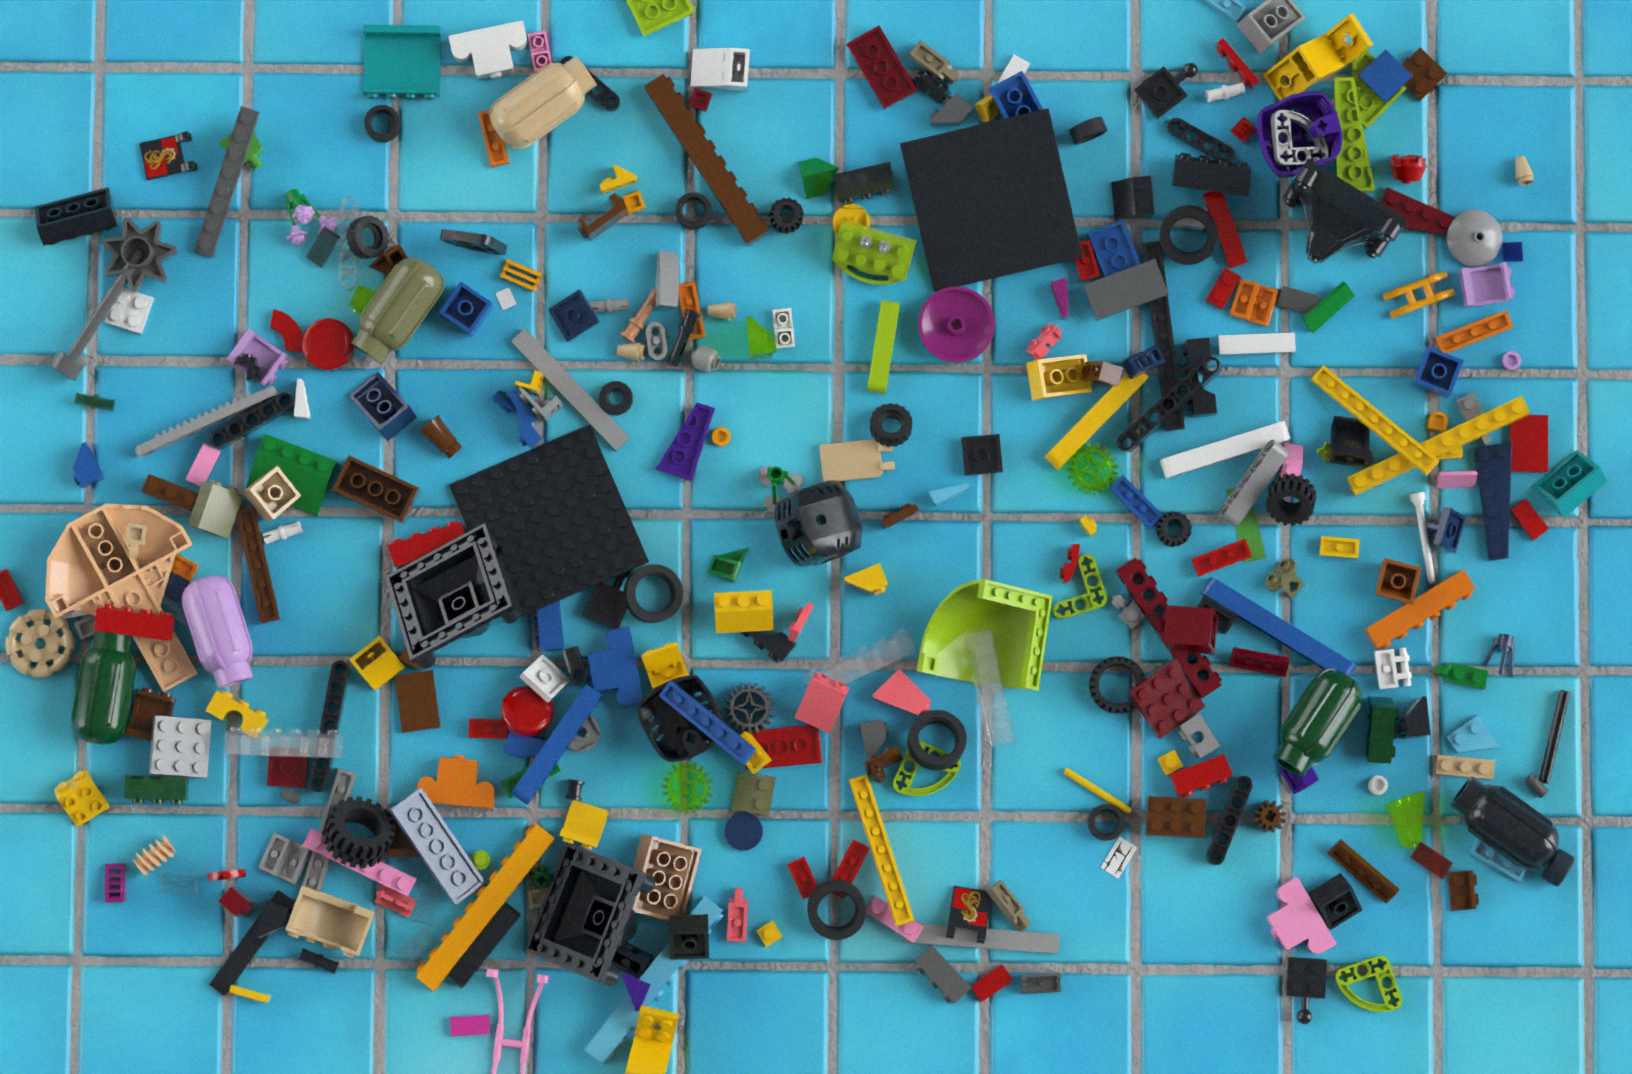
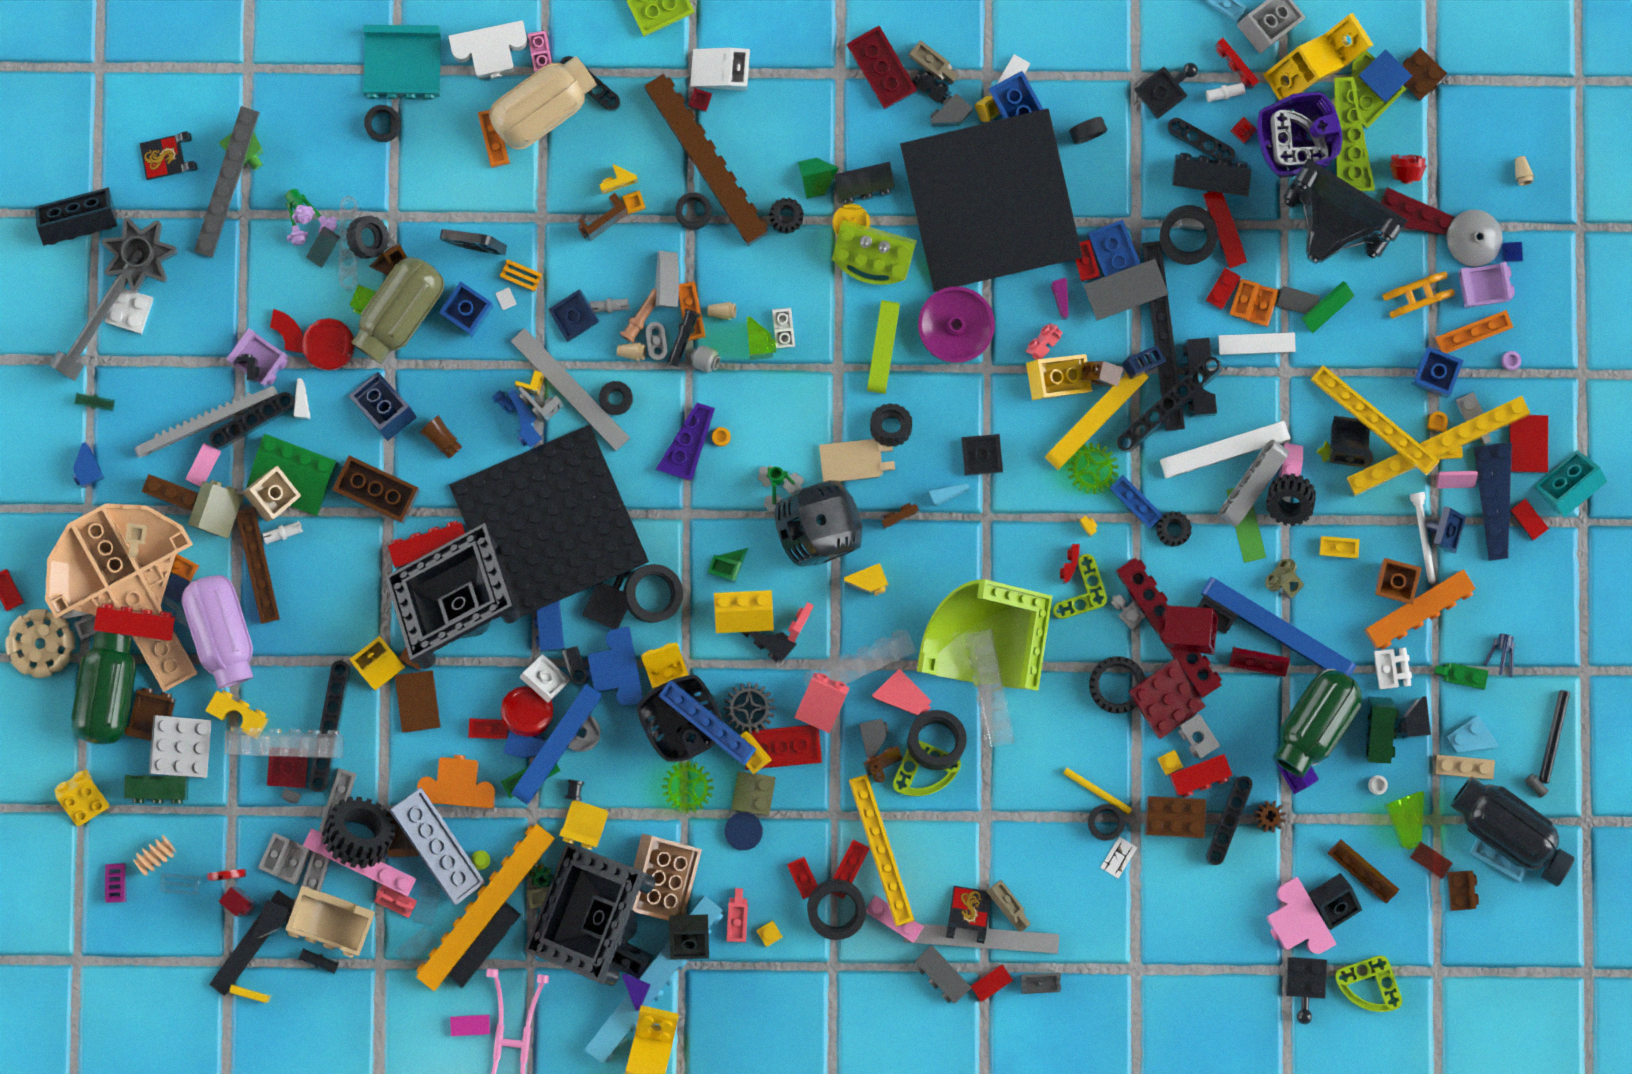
(1132, 198): black slope -> none
(1221, 557): red plate -> none

